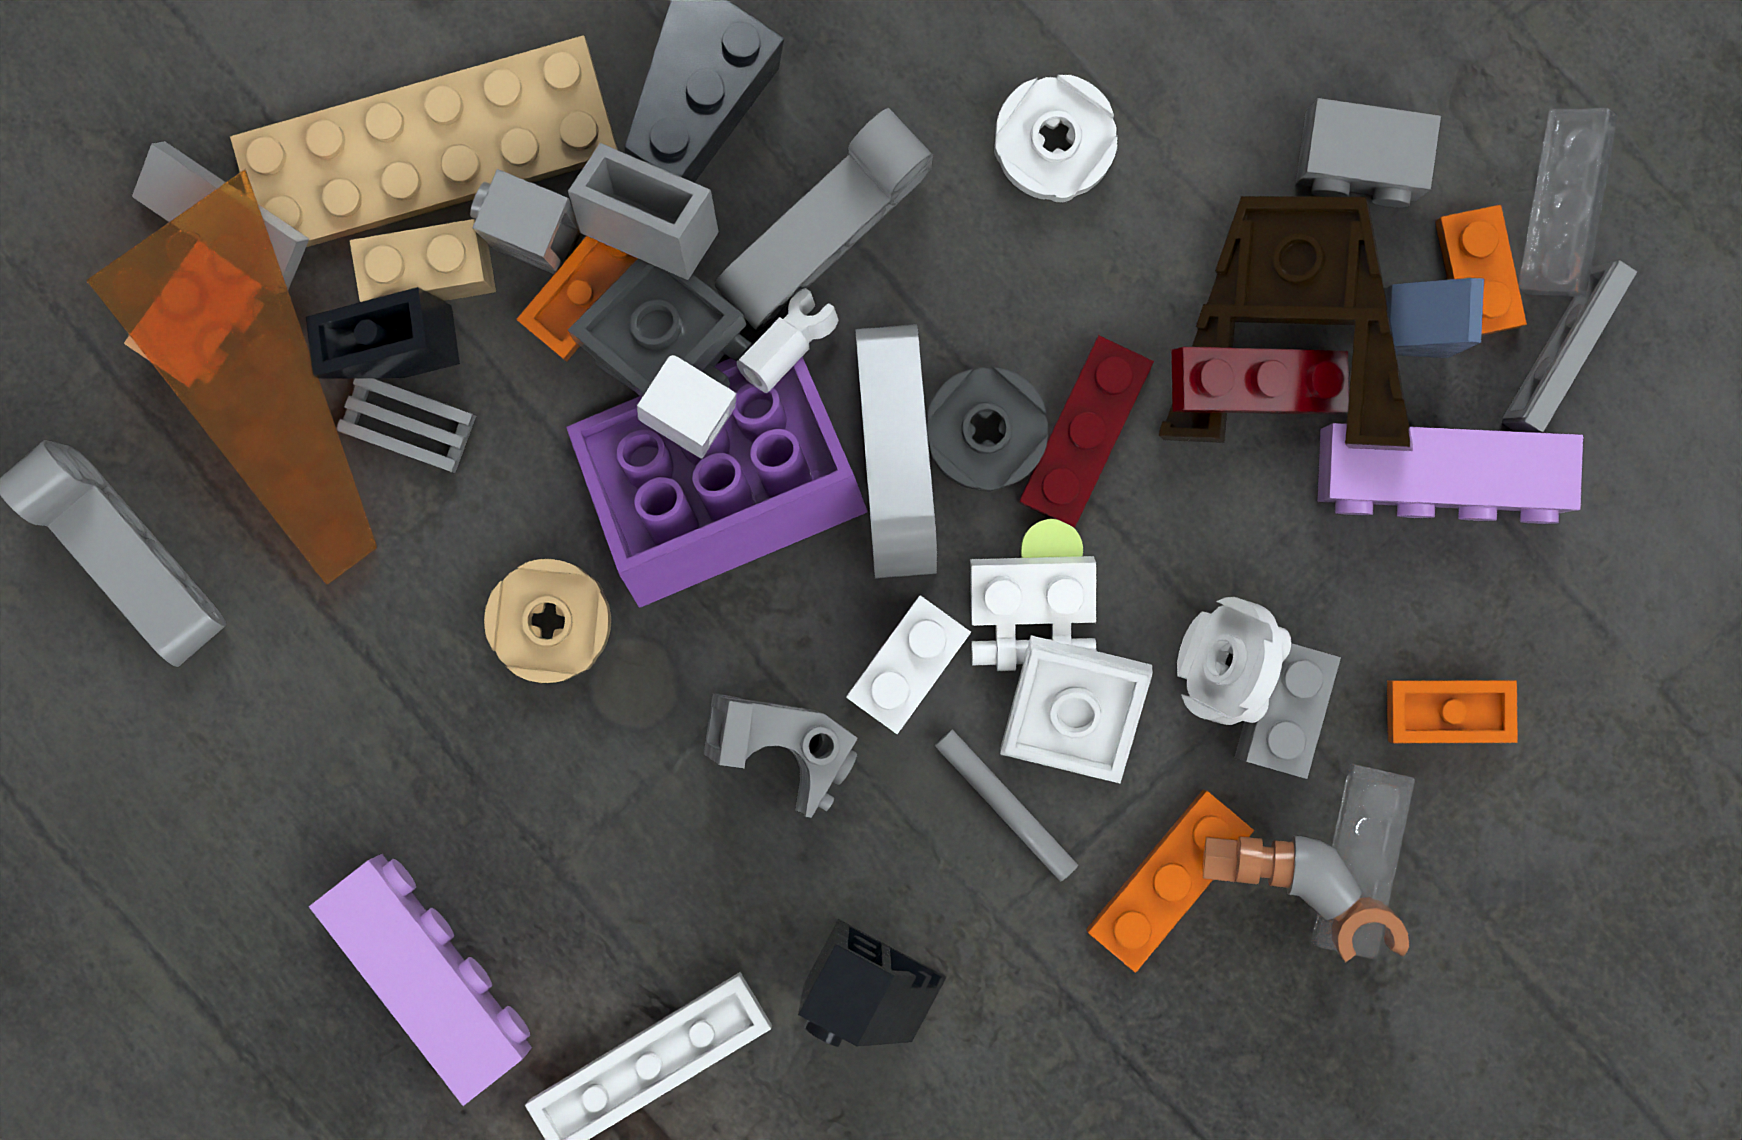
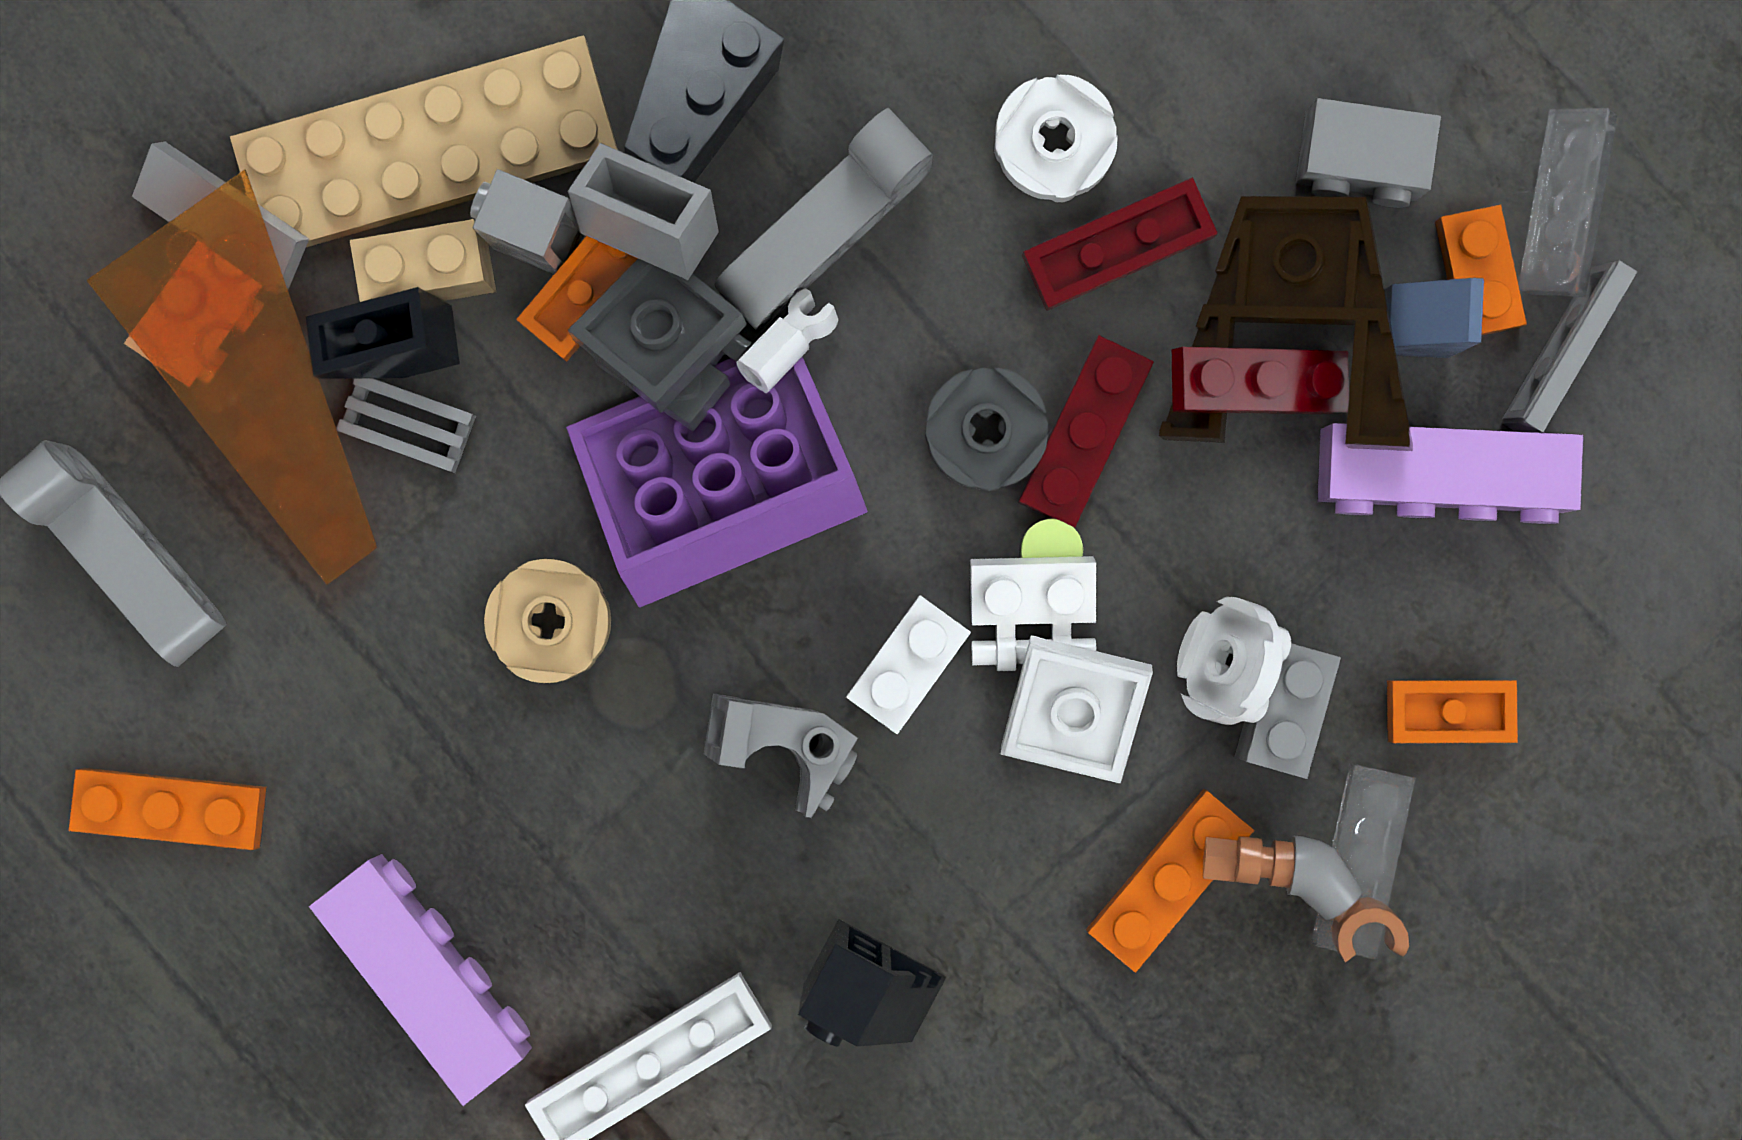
(167, 808): none -> orange plate
(686, 406): white panel -> none
(896, 451): beam -> none
(1006, 805): light grey bar -> none
(1119, 244): none -> dark red plate

